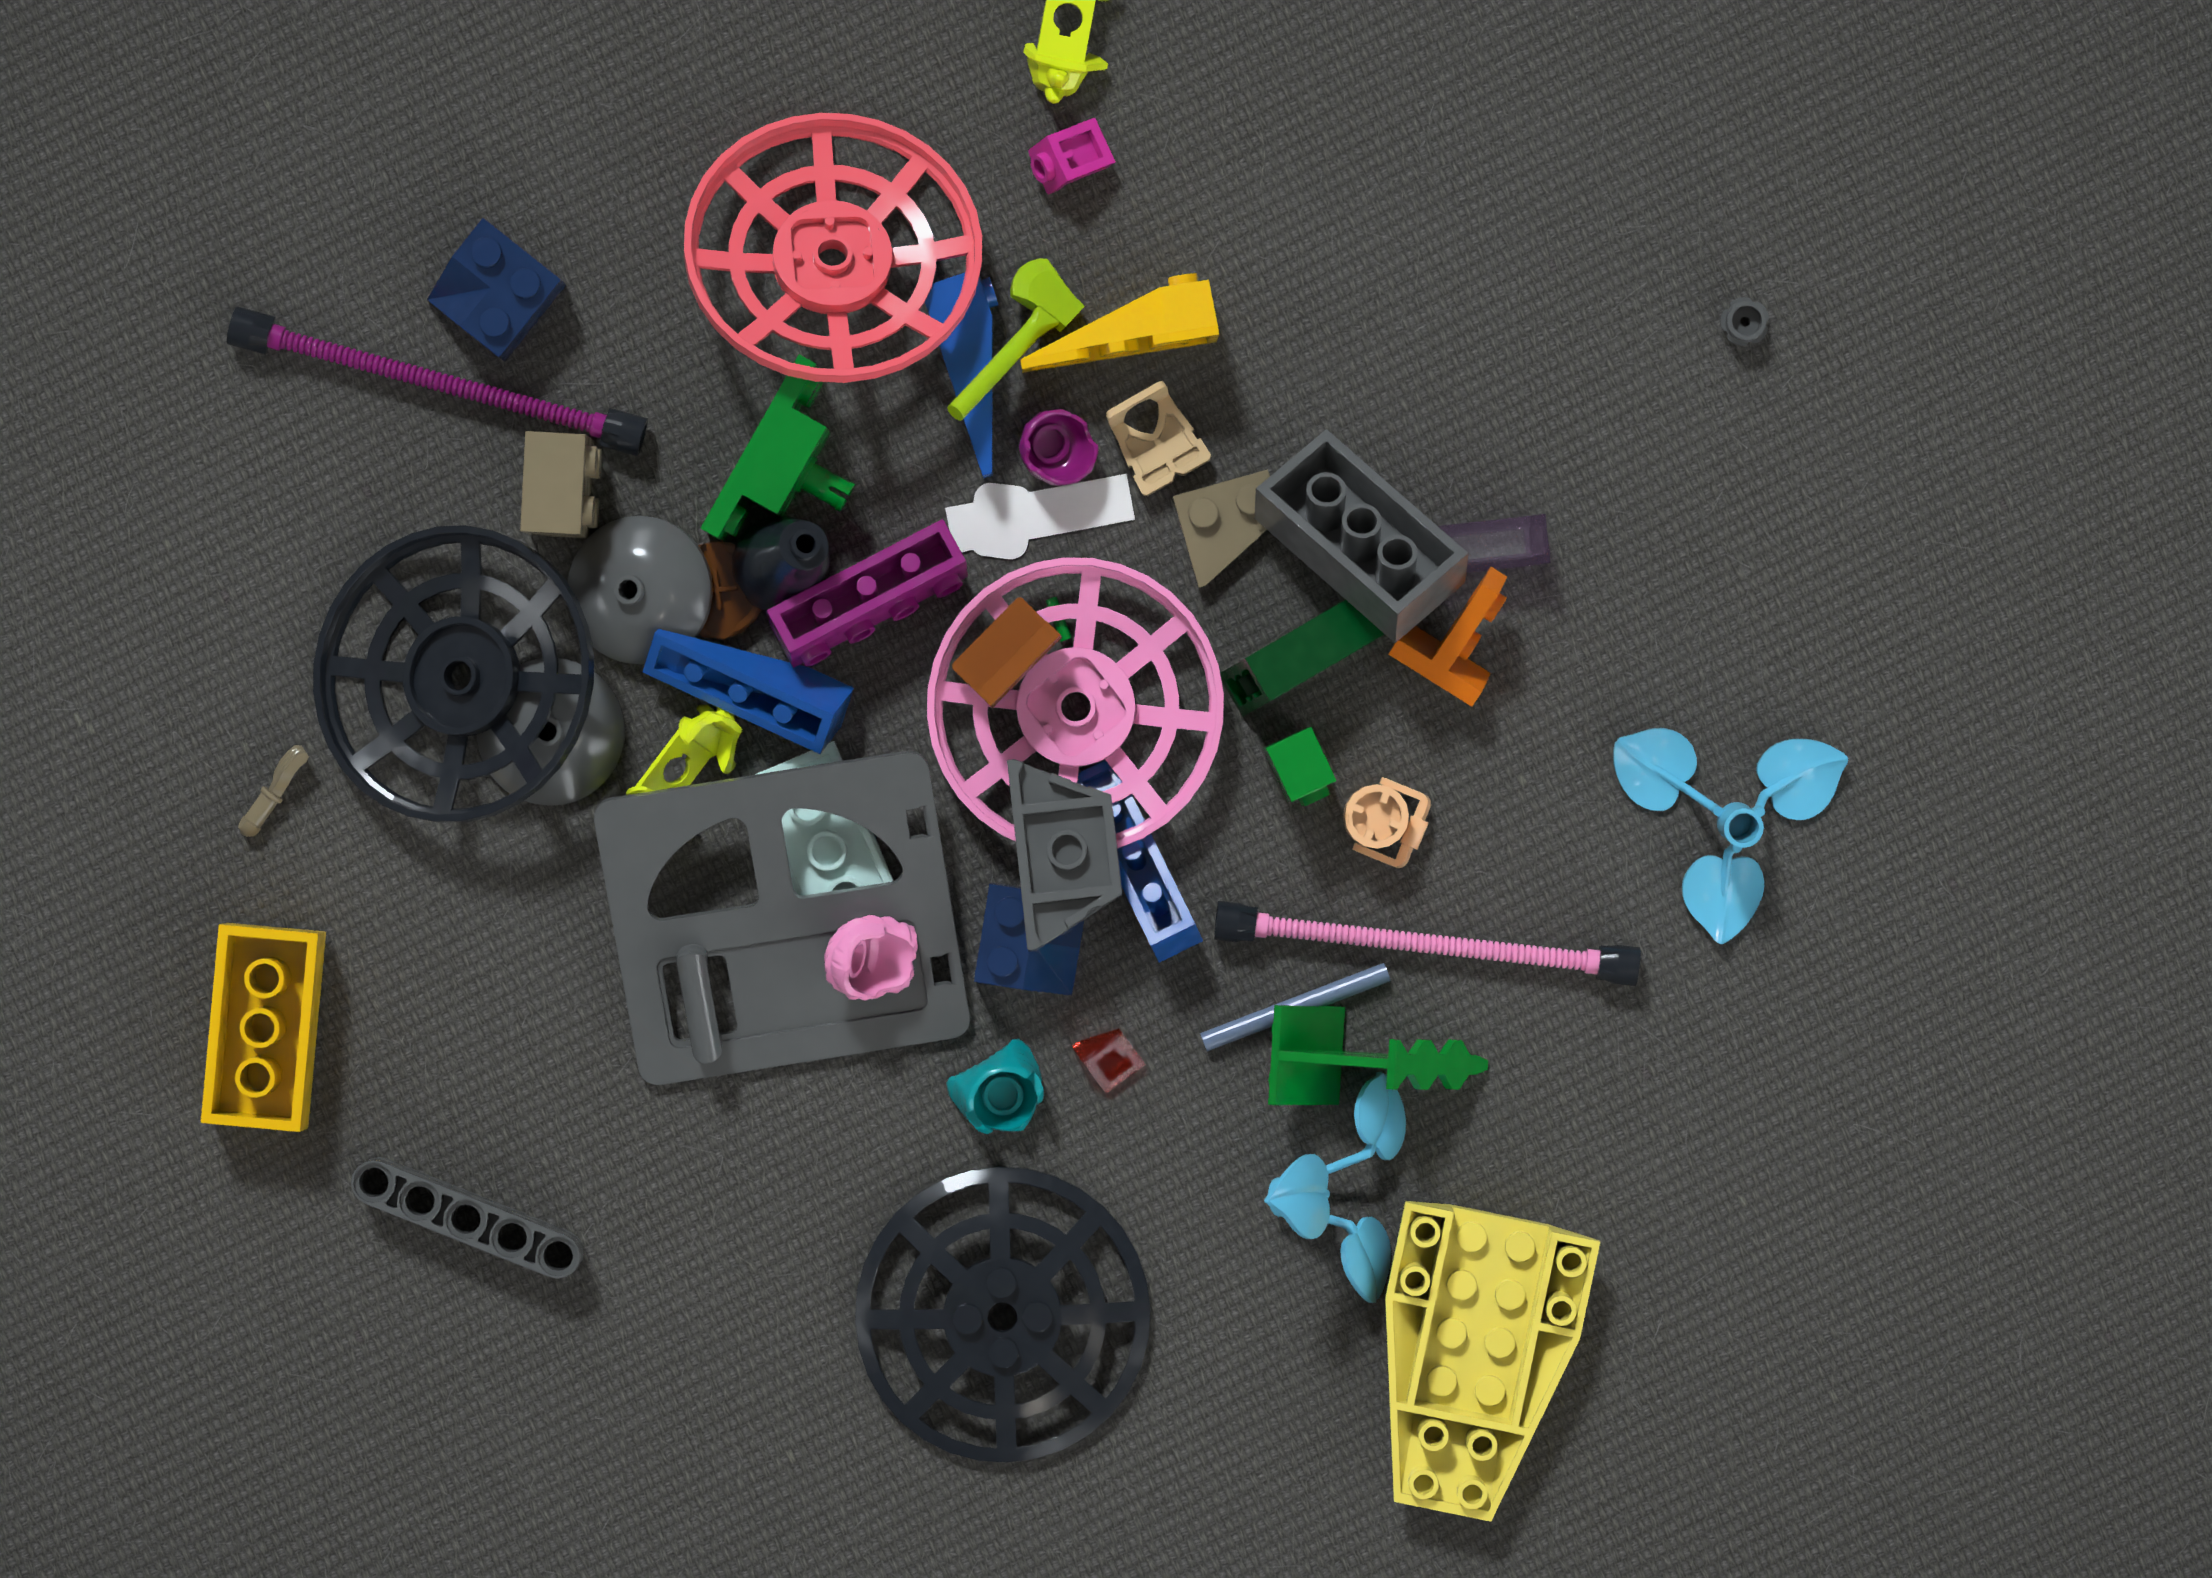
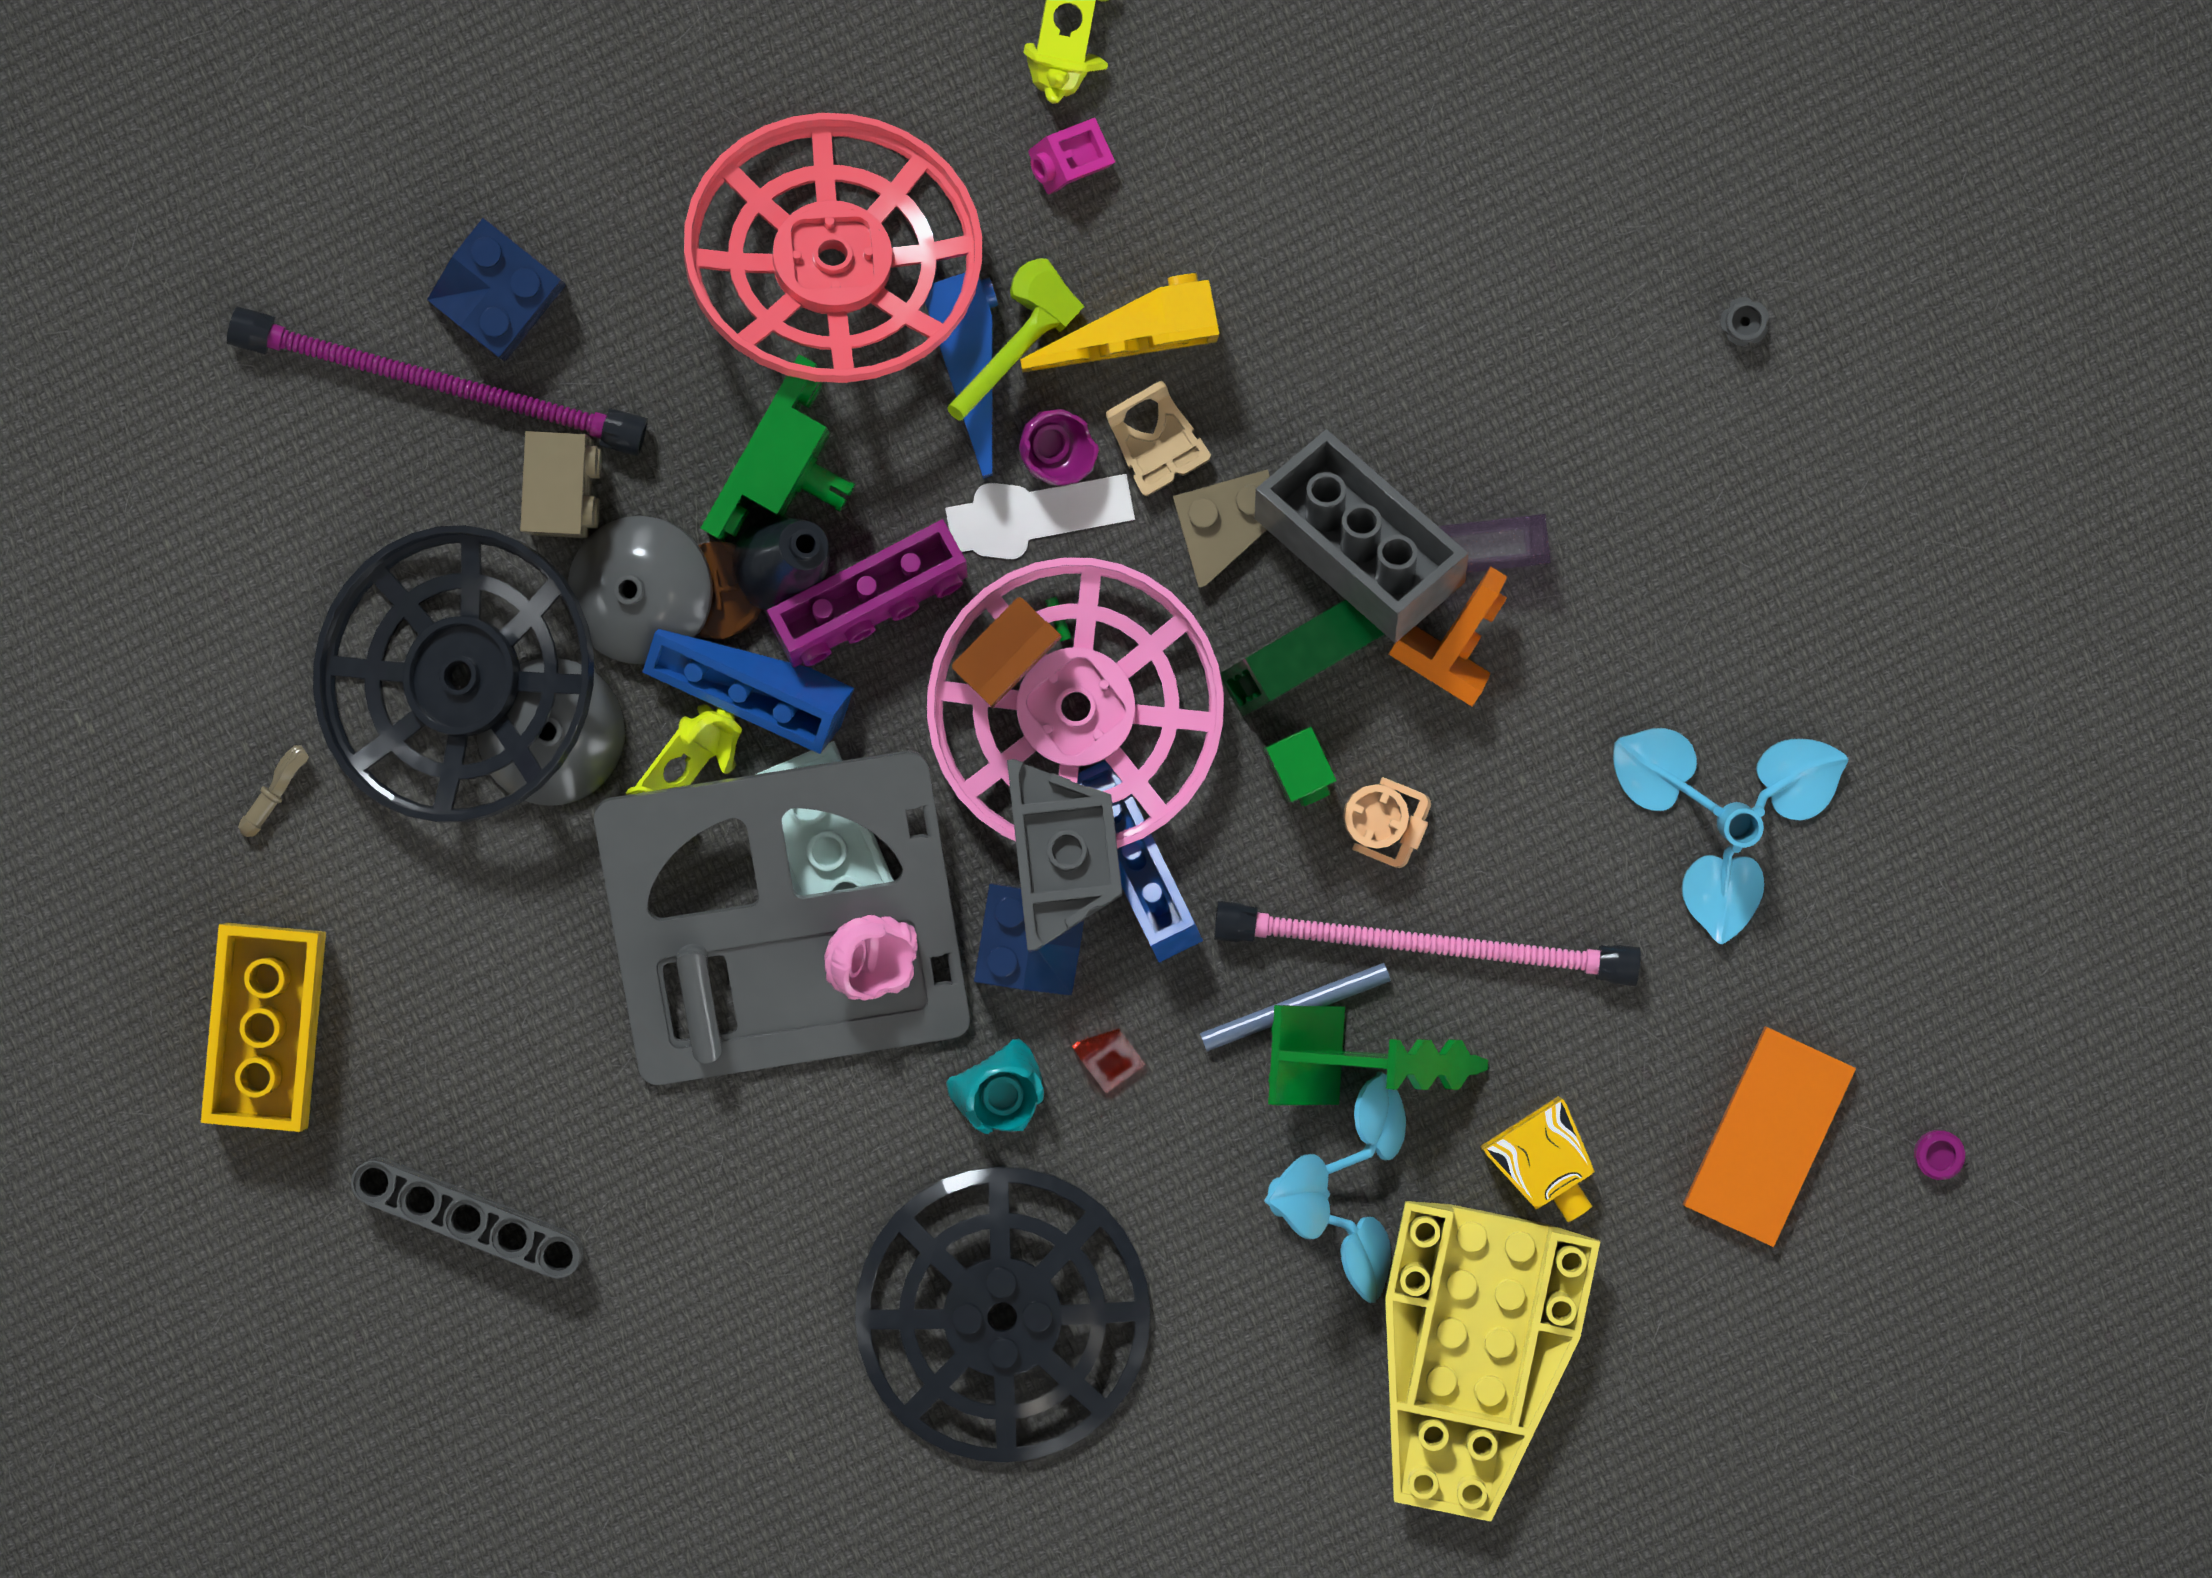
(1545, 1159): none -> yellow torso
(1769, 1136): none -> orange tile
(1939, 1154): none -> magenta tile

